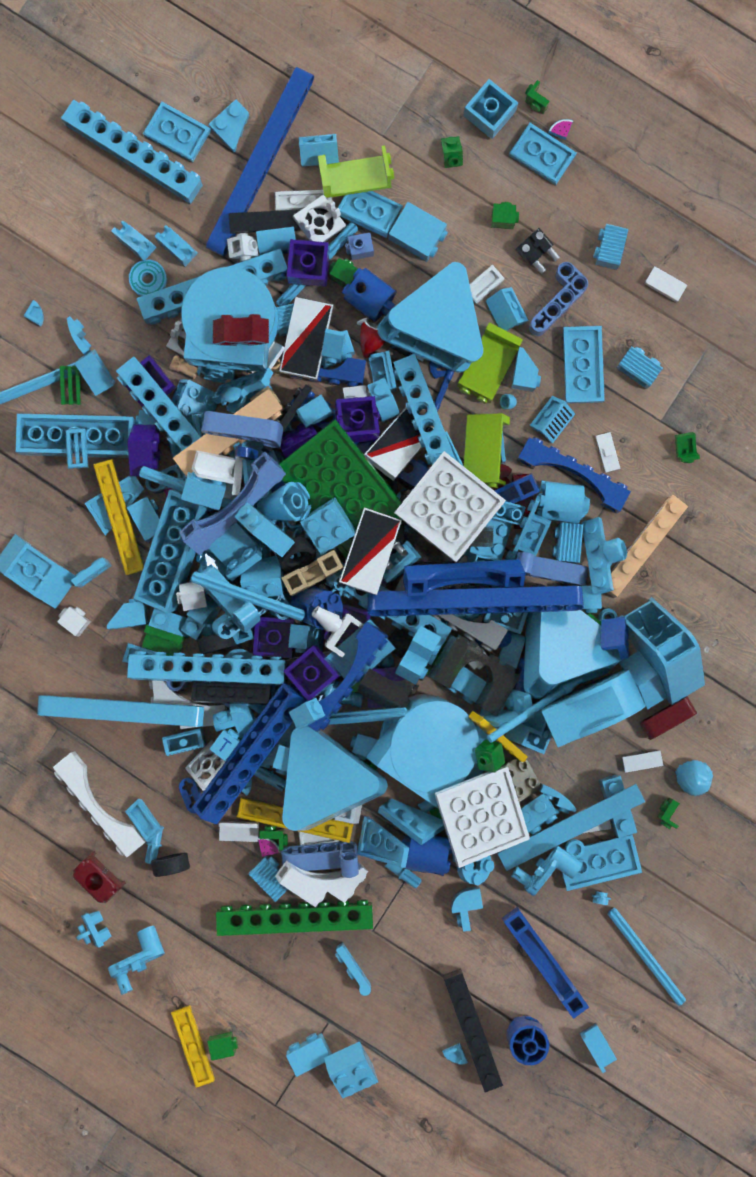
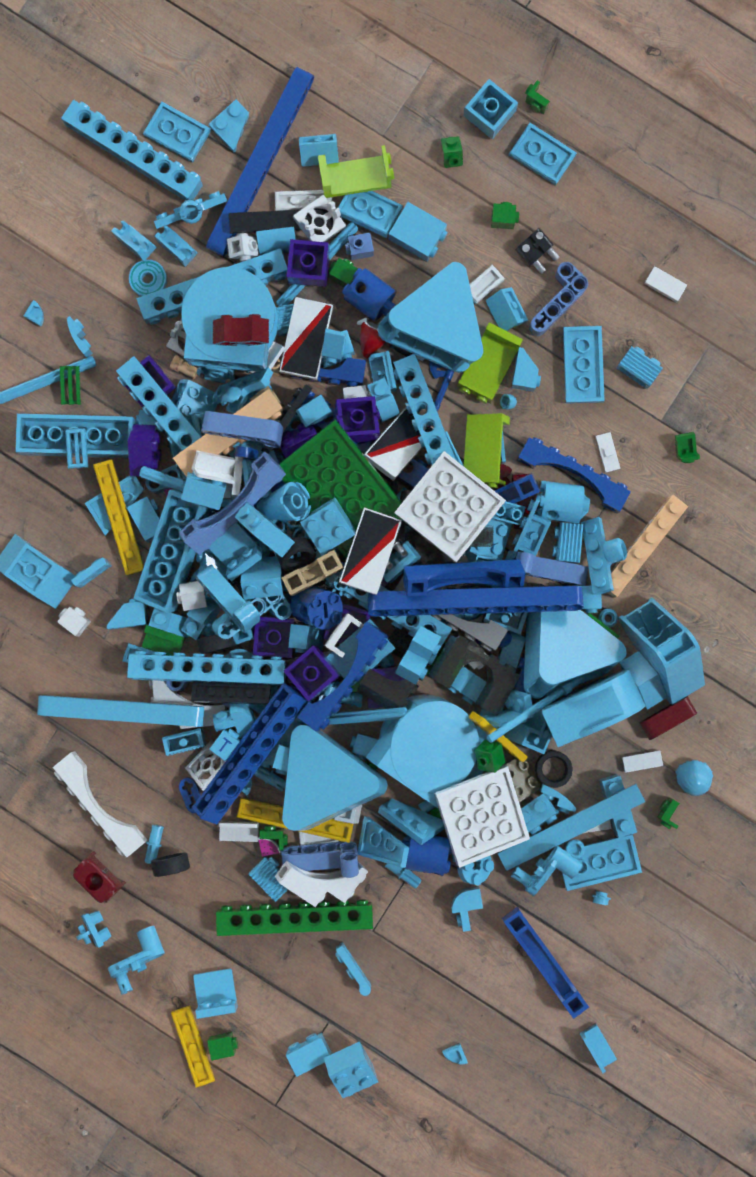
(95, 372): medium azure hinge -> none
(143, 820): medium azure tile -> none
(190, 210): none -> medium azure plate
(215, 993): none -> medium azure bracket
(246, 595): medium azure axle -> none
(307, 713): medium azure brick -> none
(327, 619): white cone -> none
(472, 1030): black brick -> none
(527, 1040): blue cylinder -> none
(552, 418): medium azure panel -> none
(553, 783): none -> black tyre
(561, 128): dark pink tile -> none
(611, 246): medium azure brick -> none
(615, 636): blue panel -> none
(646, 956): medium azure axle -> none

